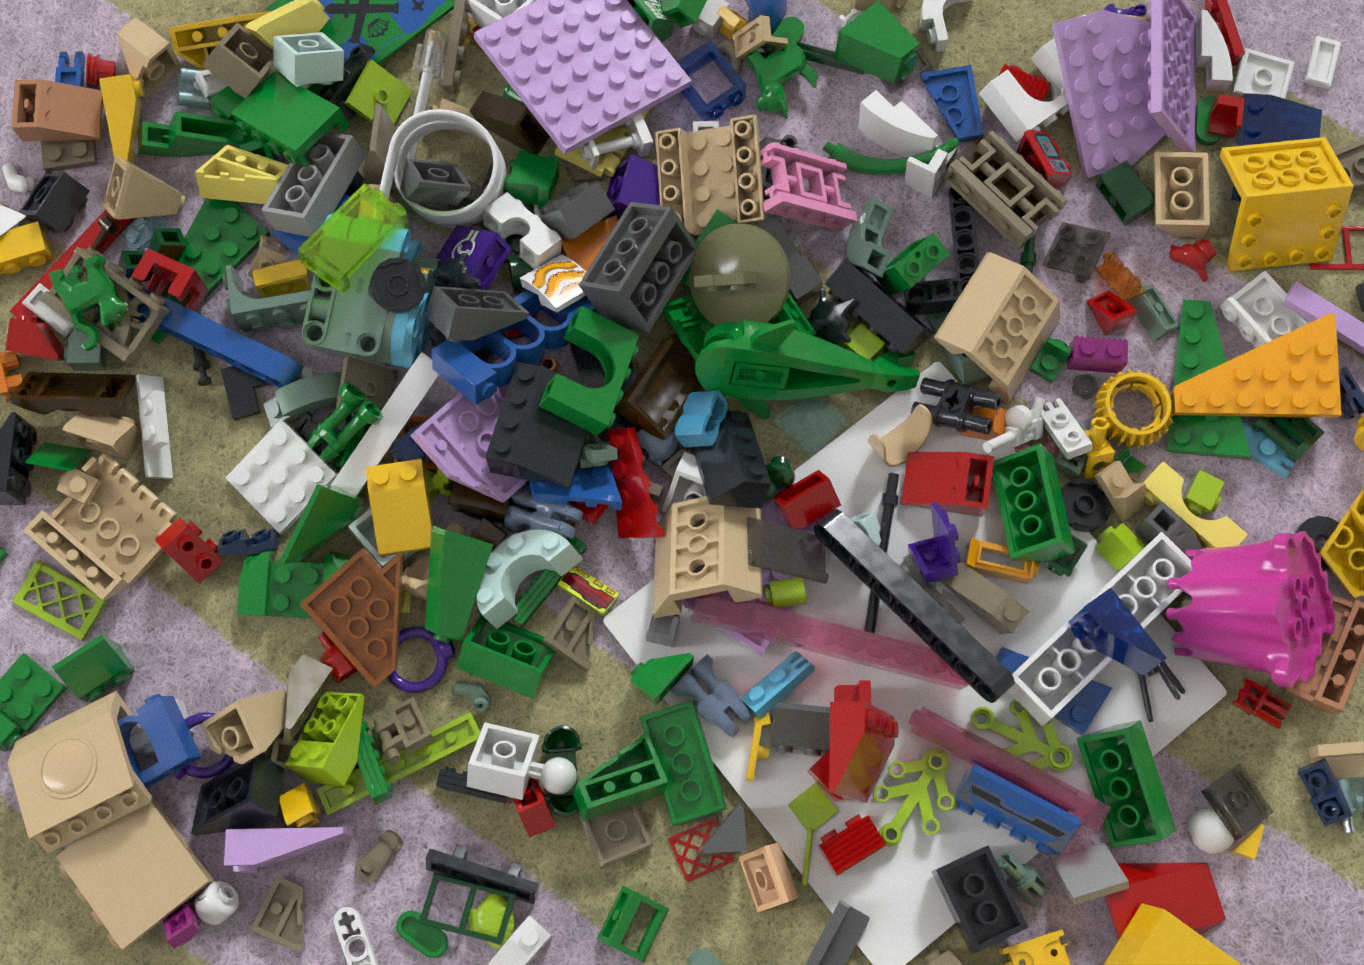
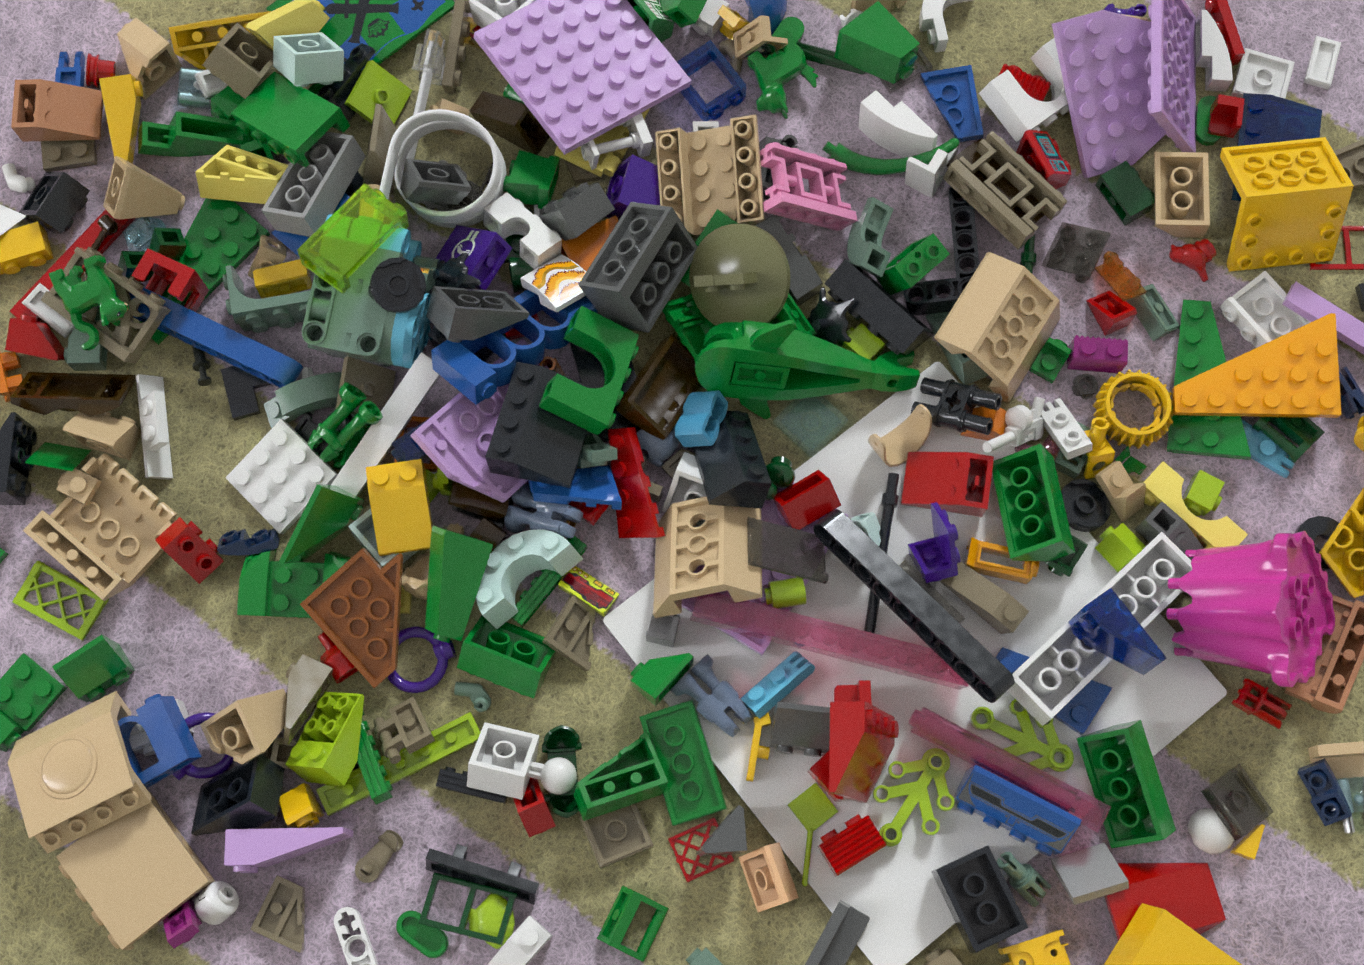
(1169, 679): black plant -> none

